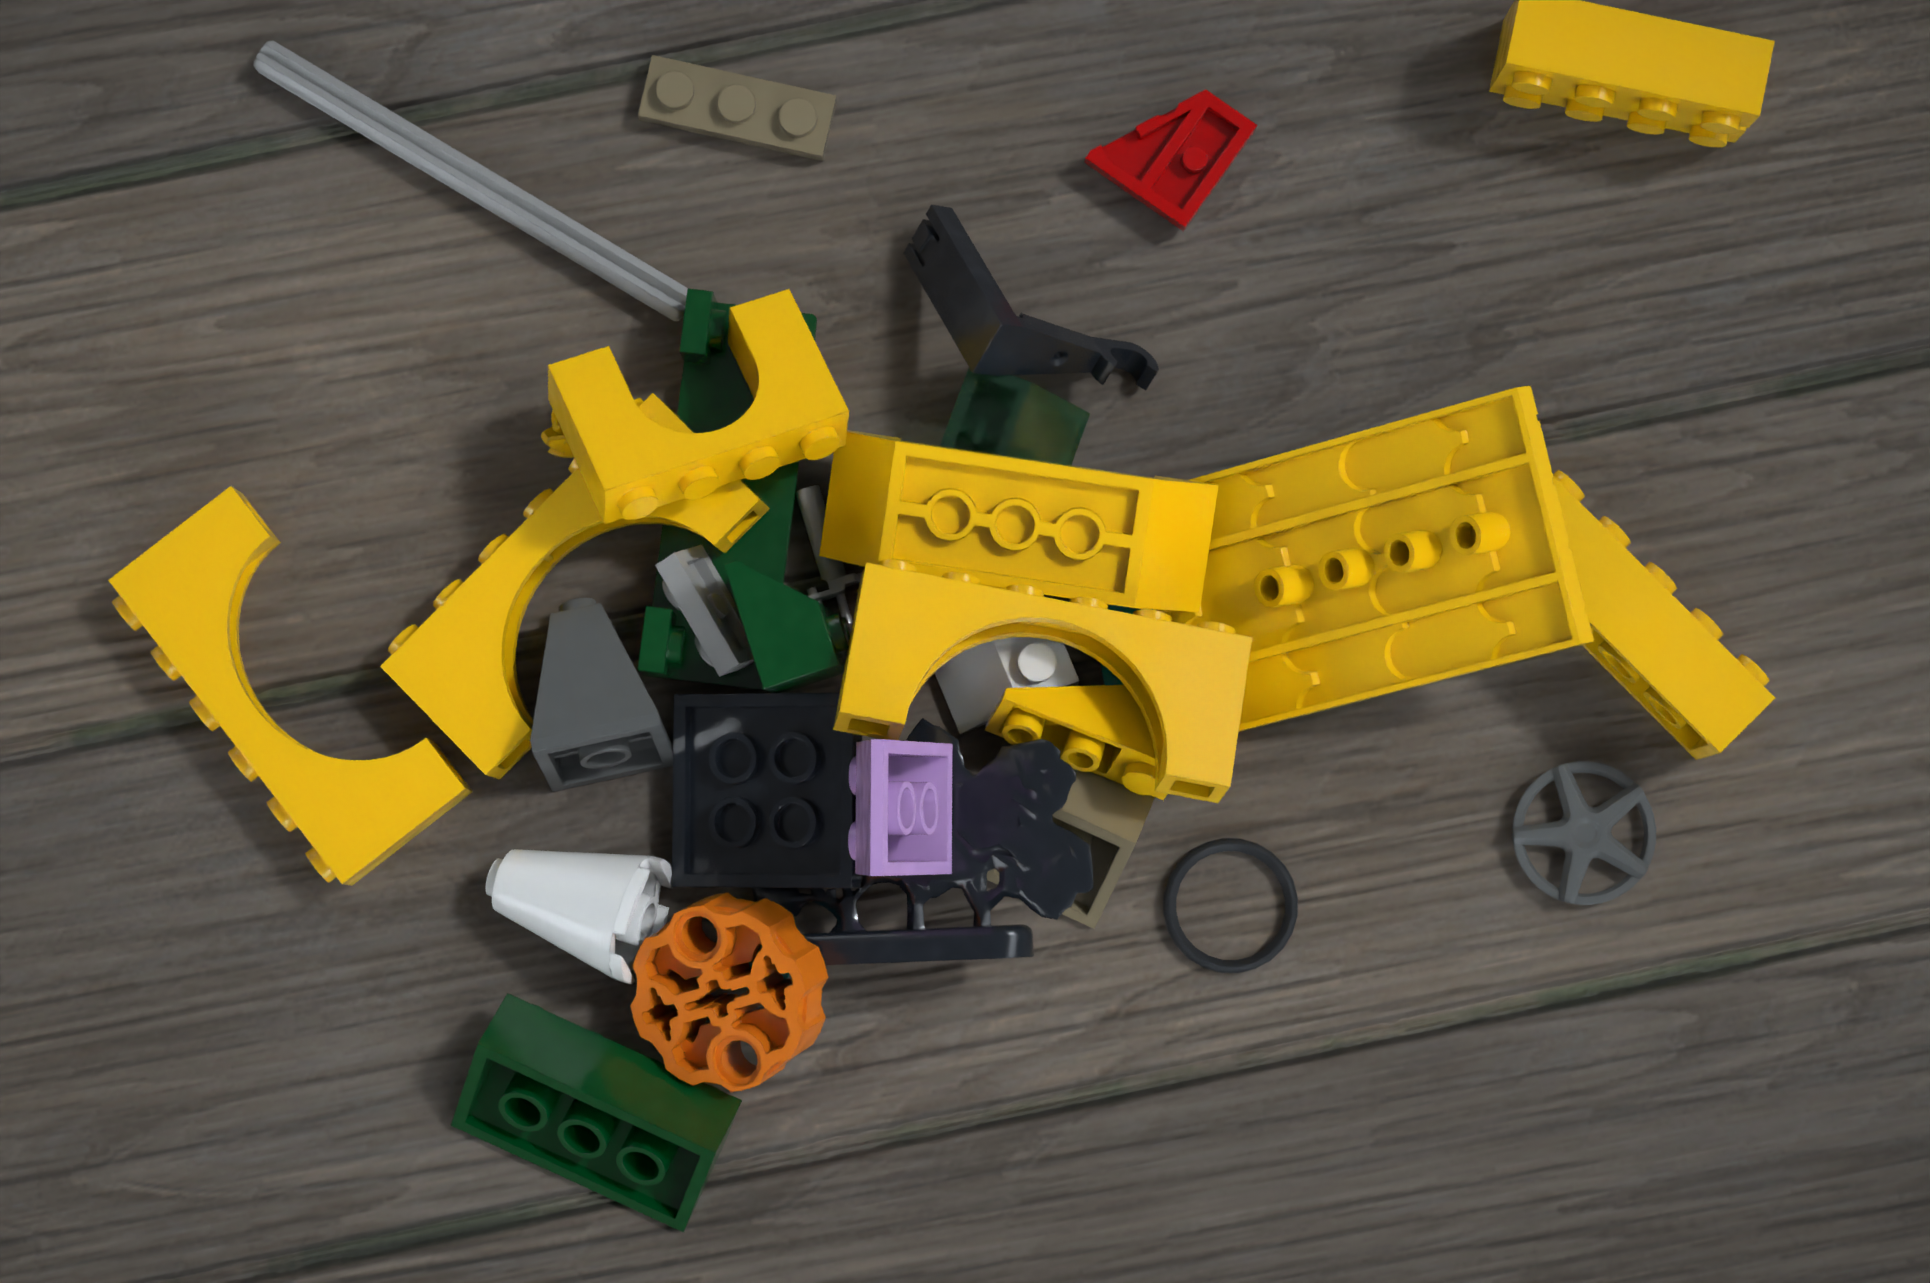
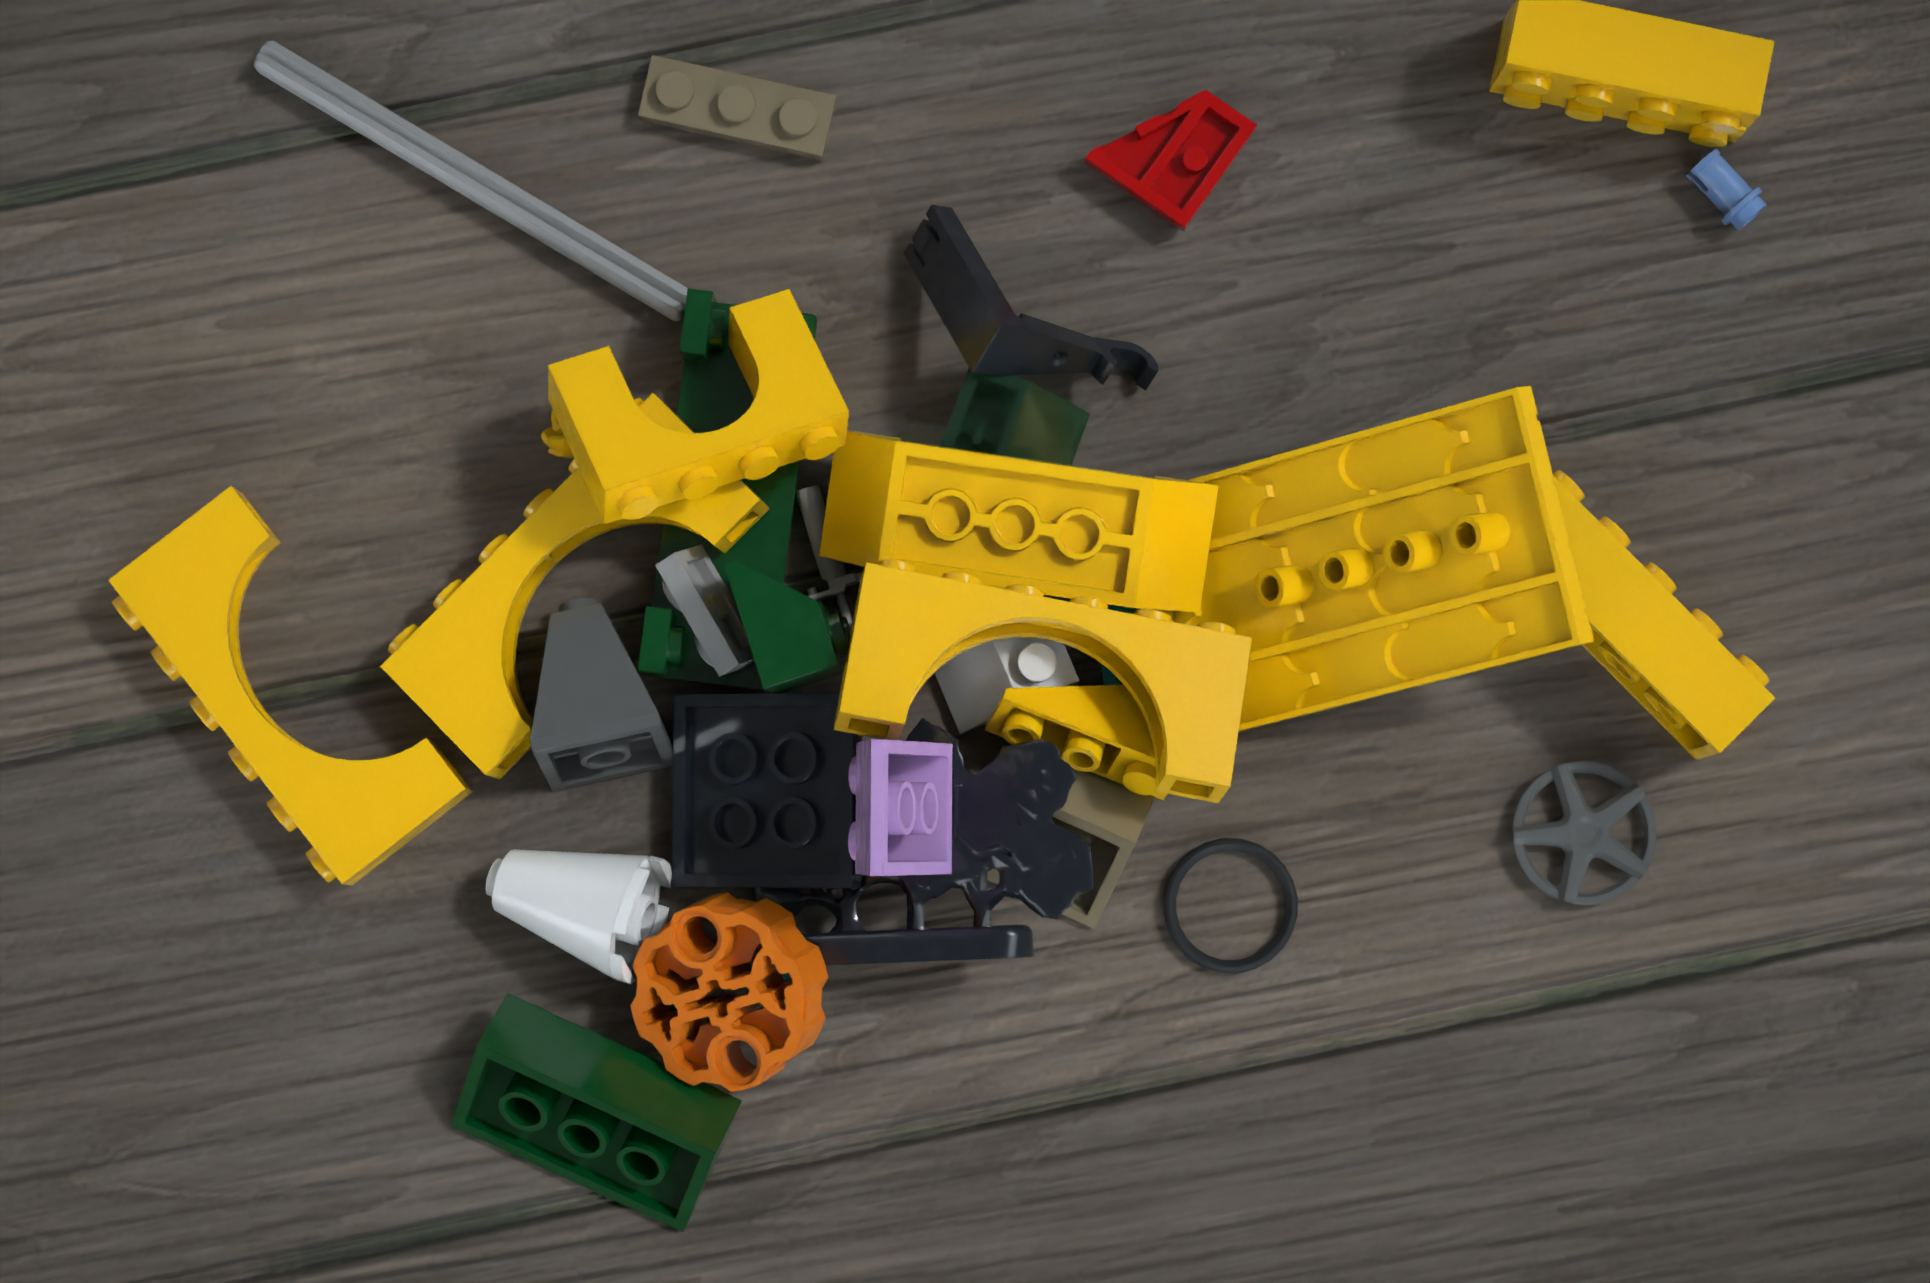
(1727, 190): none -> medium blue pin

